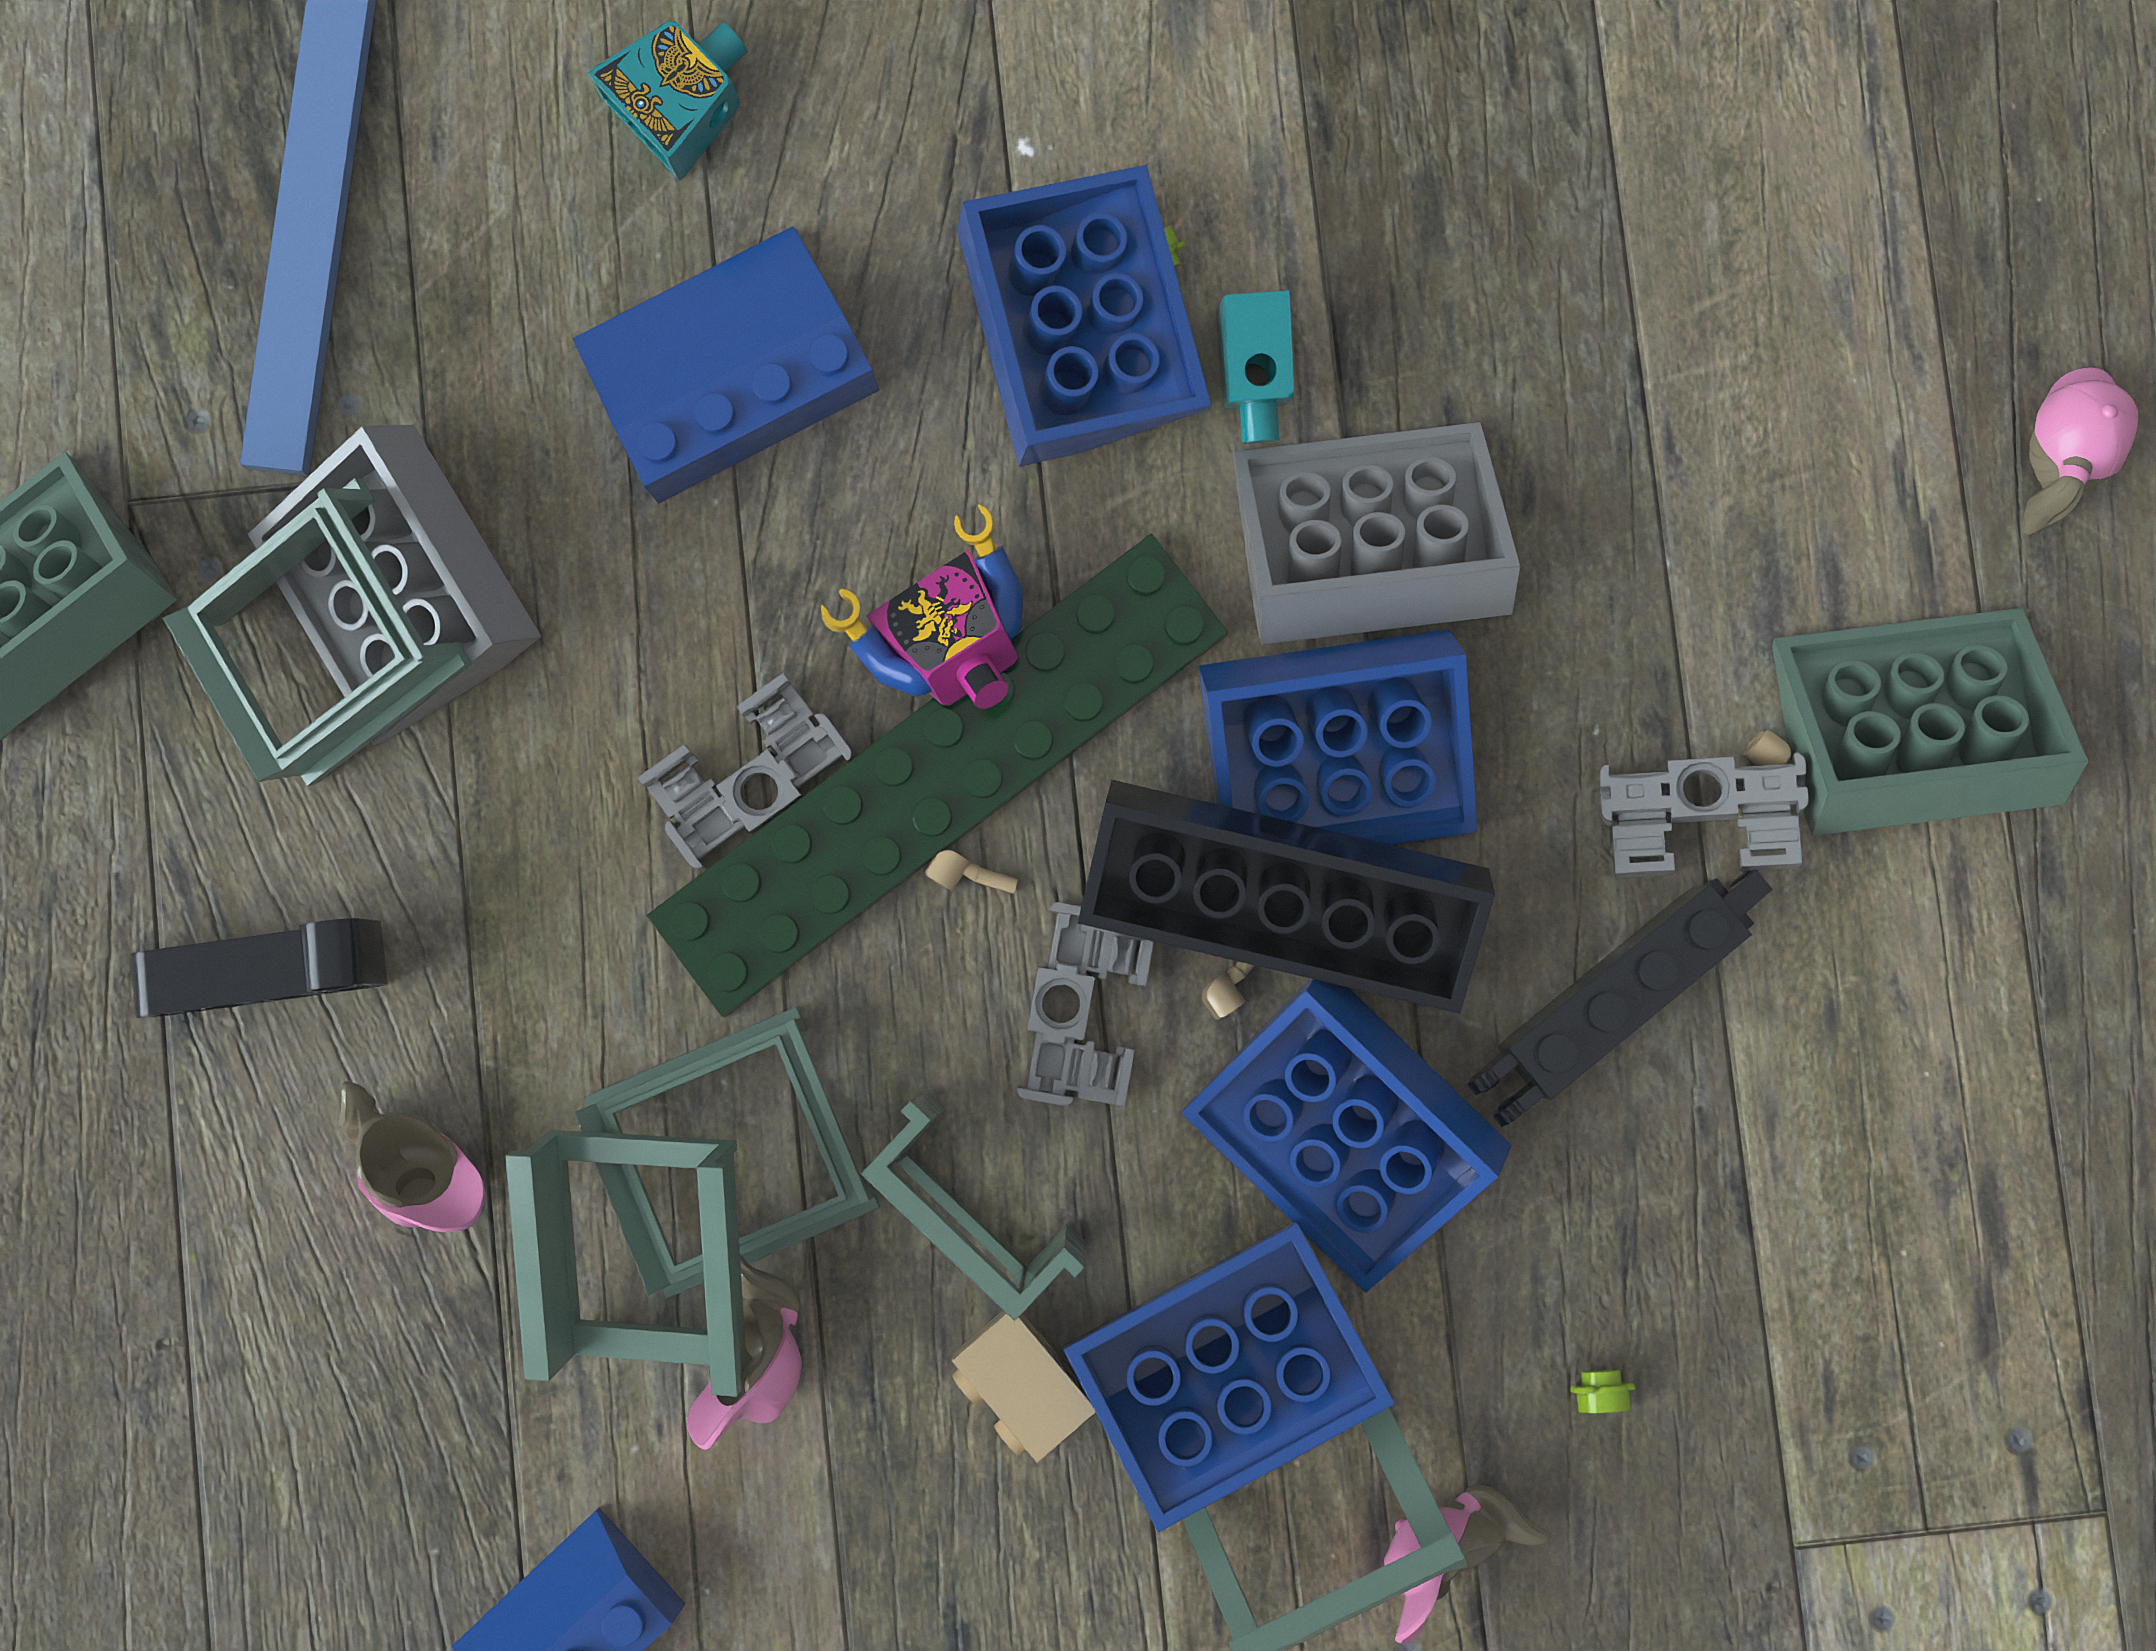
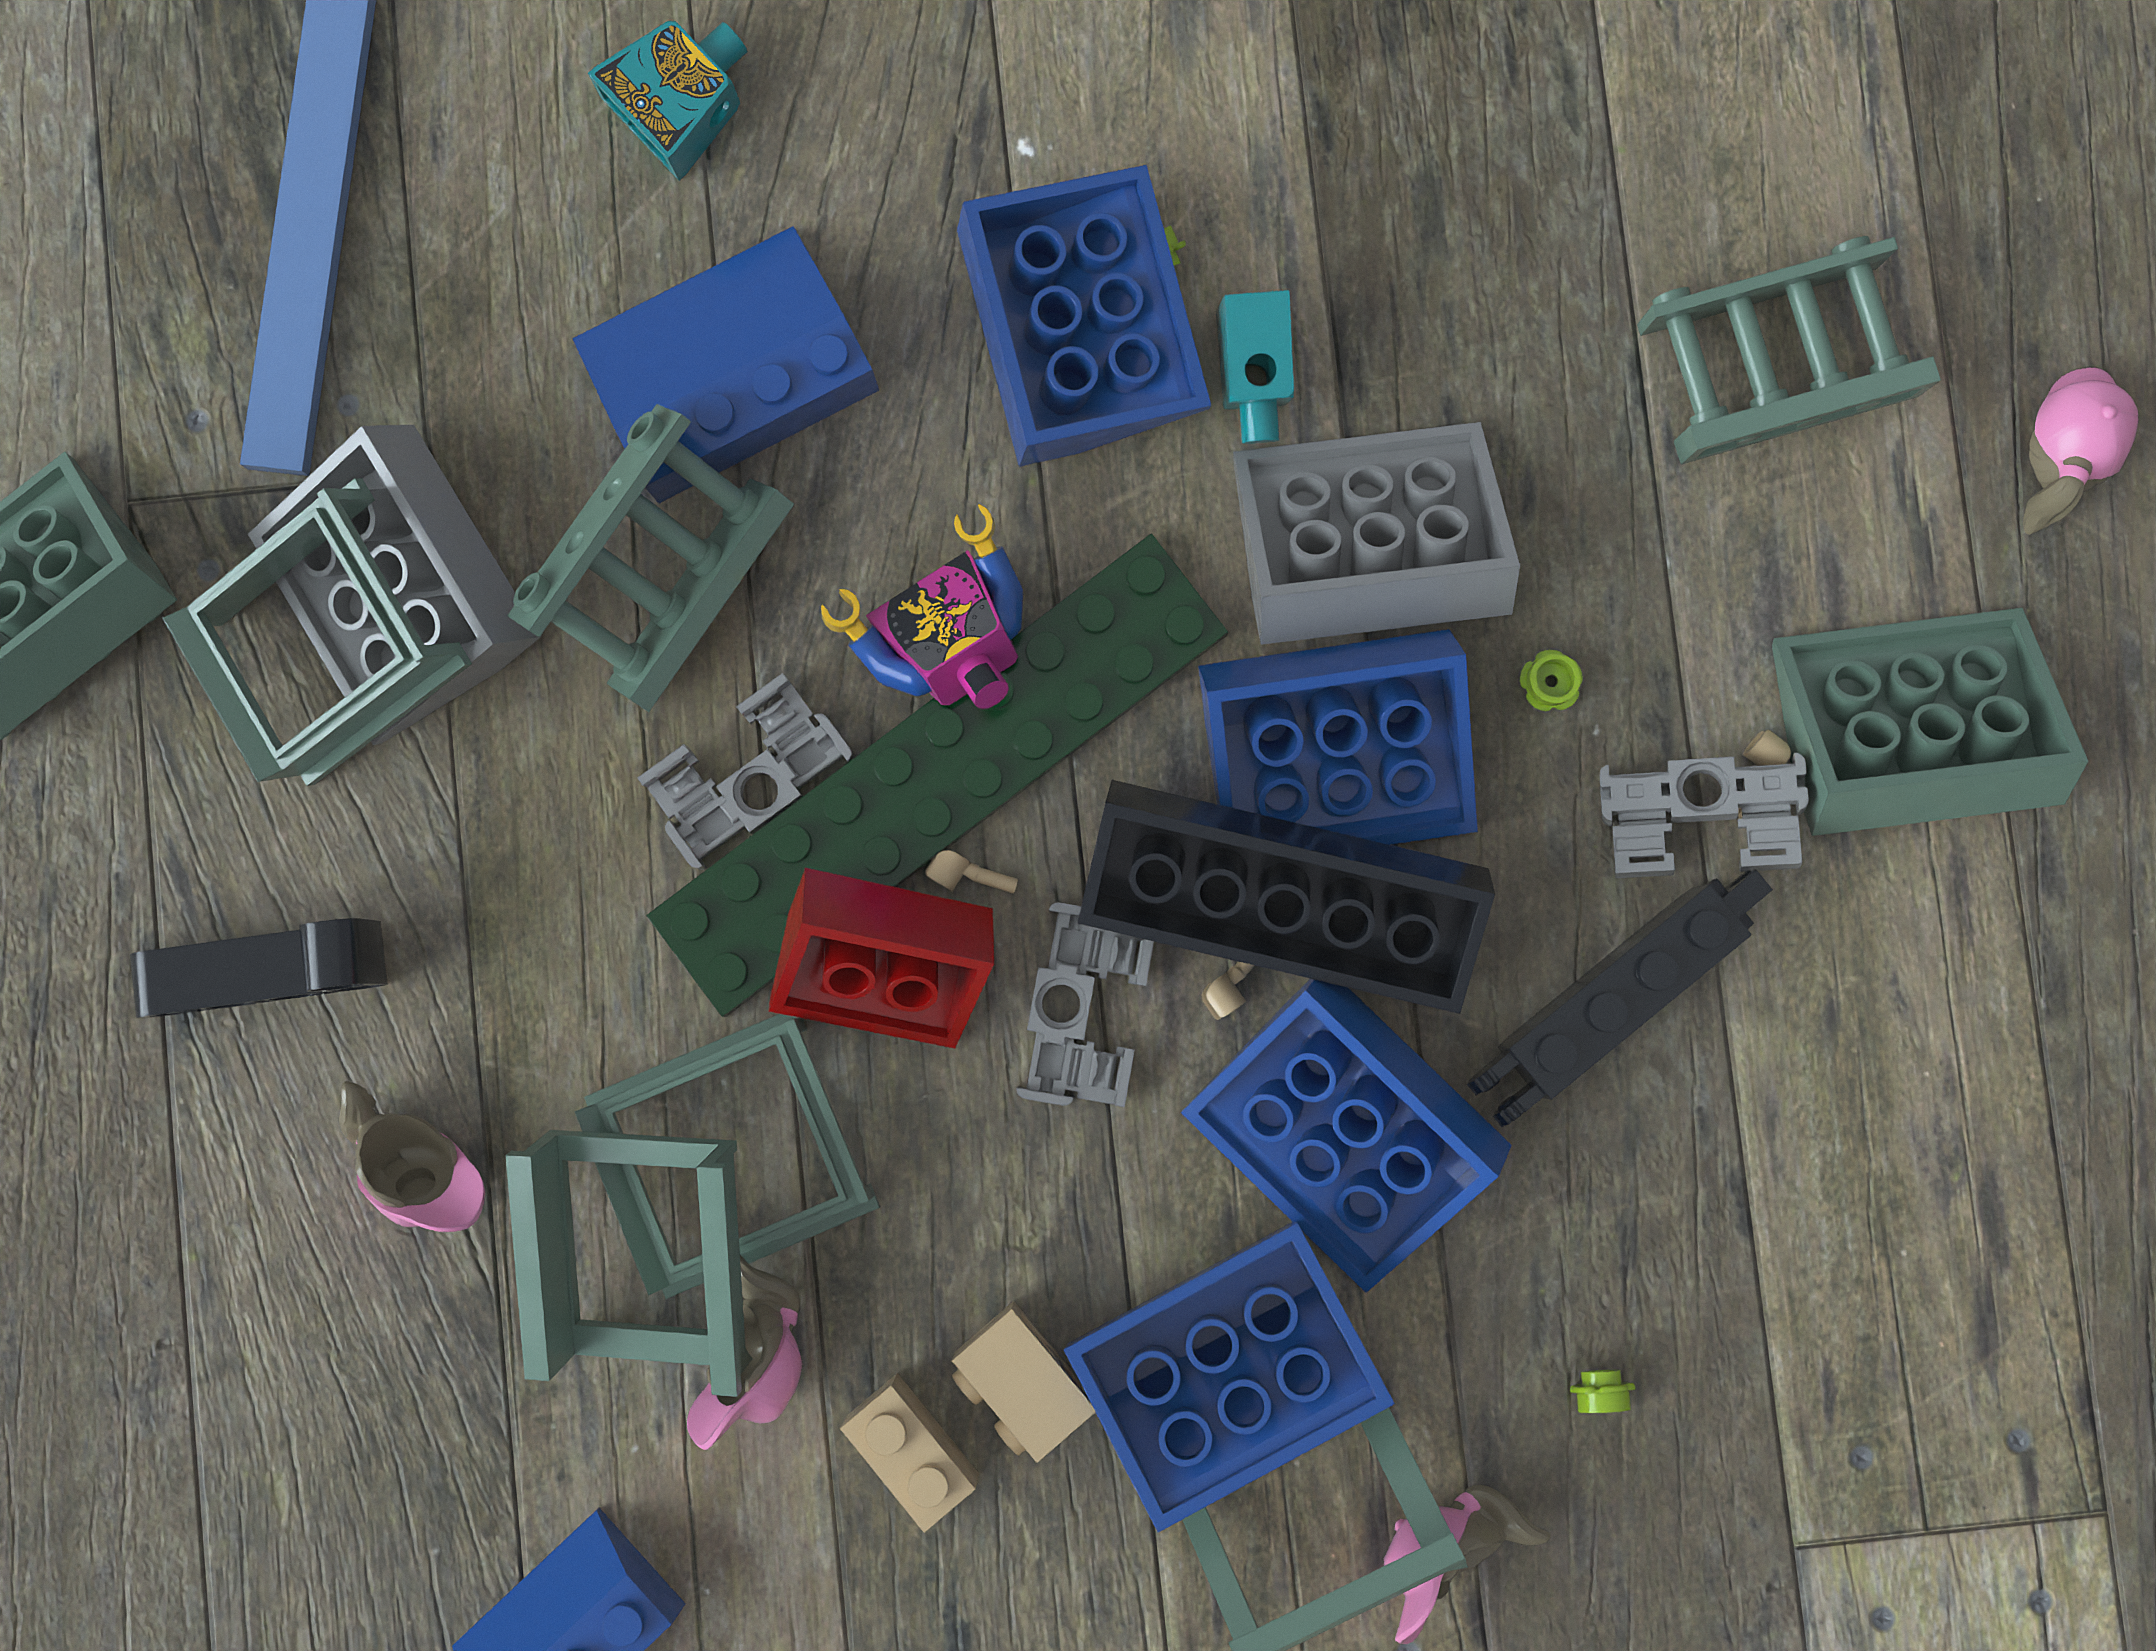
(712, 564): none -> sand green fence
(882, 959): none -> red slope
(910, 1452): none -> tan brick
(1063, 1251): sand green piece -> none
(1551, 664): none -> lime plate
(1831, 393): none -> sand green fence

